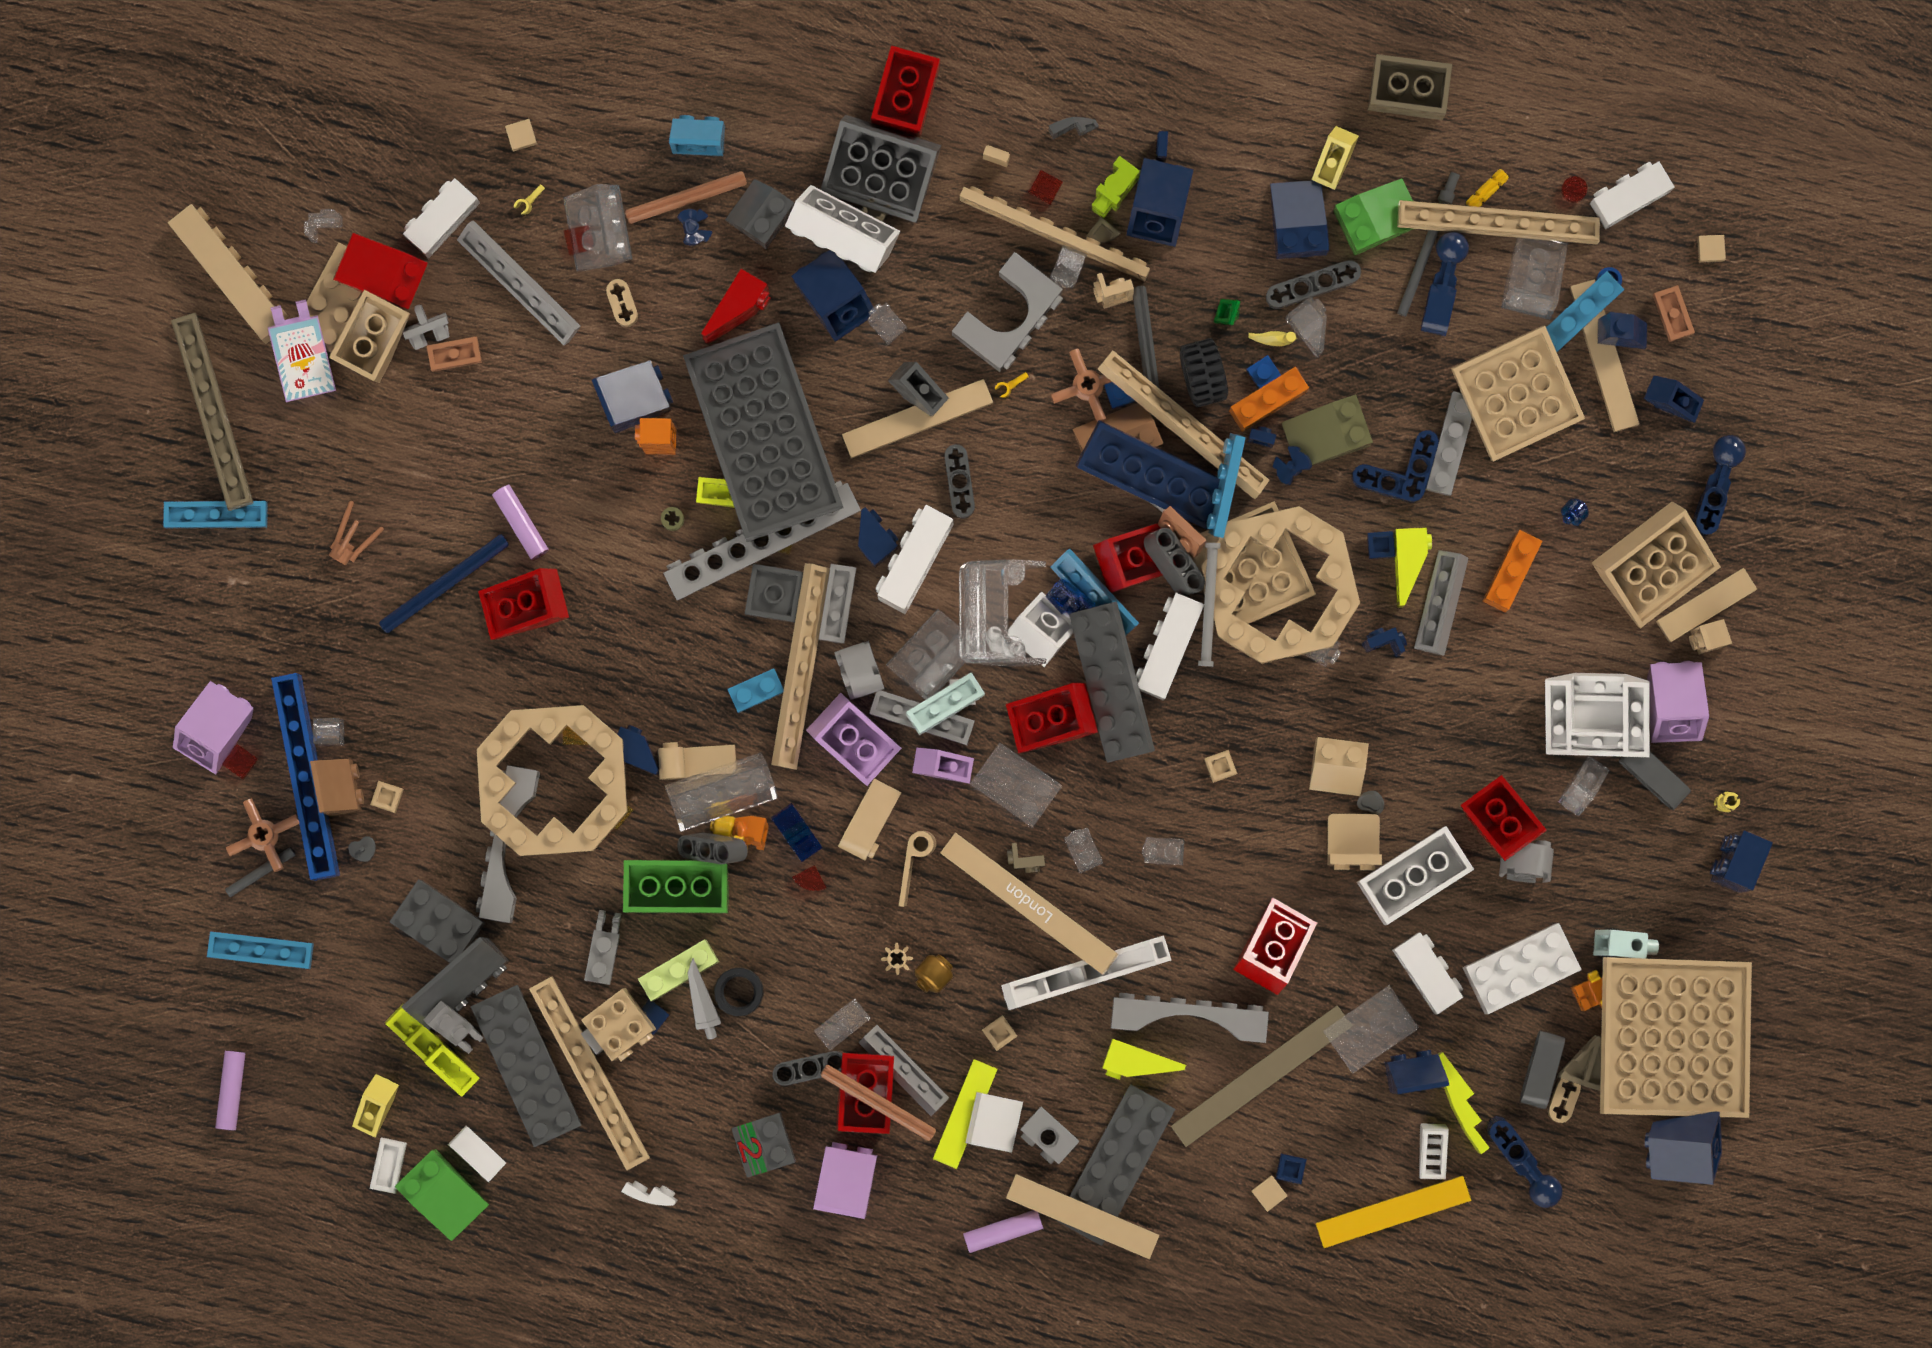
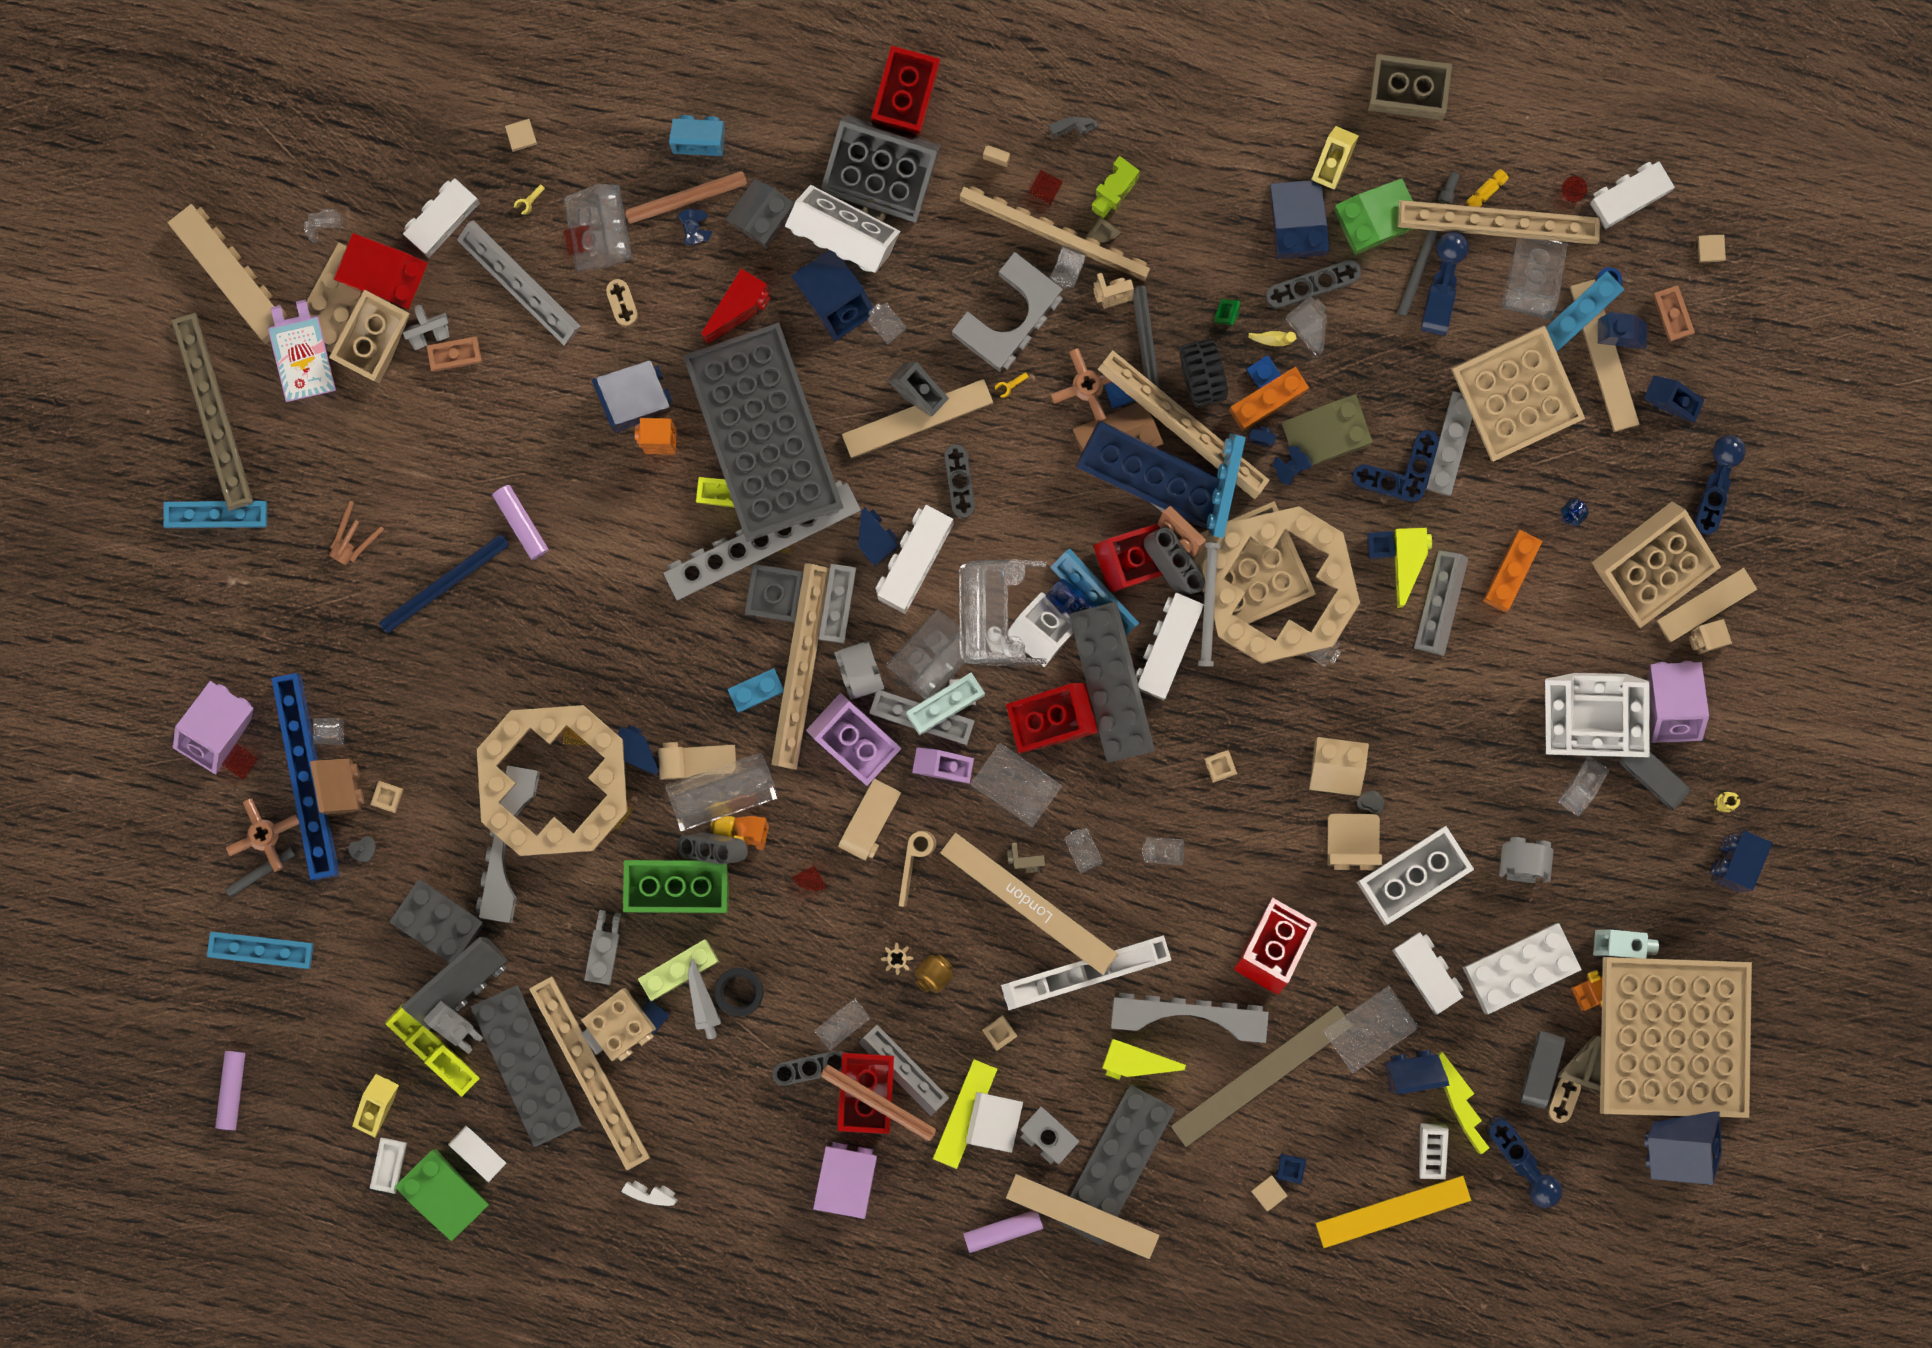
(523, 603): red slope -> none
(678, 513): olive bush -> none
(763, 1145): dark grey slope -> none
(796, 832): clear blue slope -> none
(1159, 202): dark blue slope -> none
(1161, 147): dark blue tile -> none
(1380, 638): dark blue bracket -> none
(1502, 818): red slope -> none

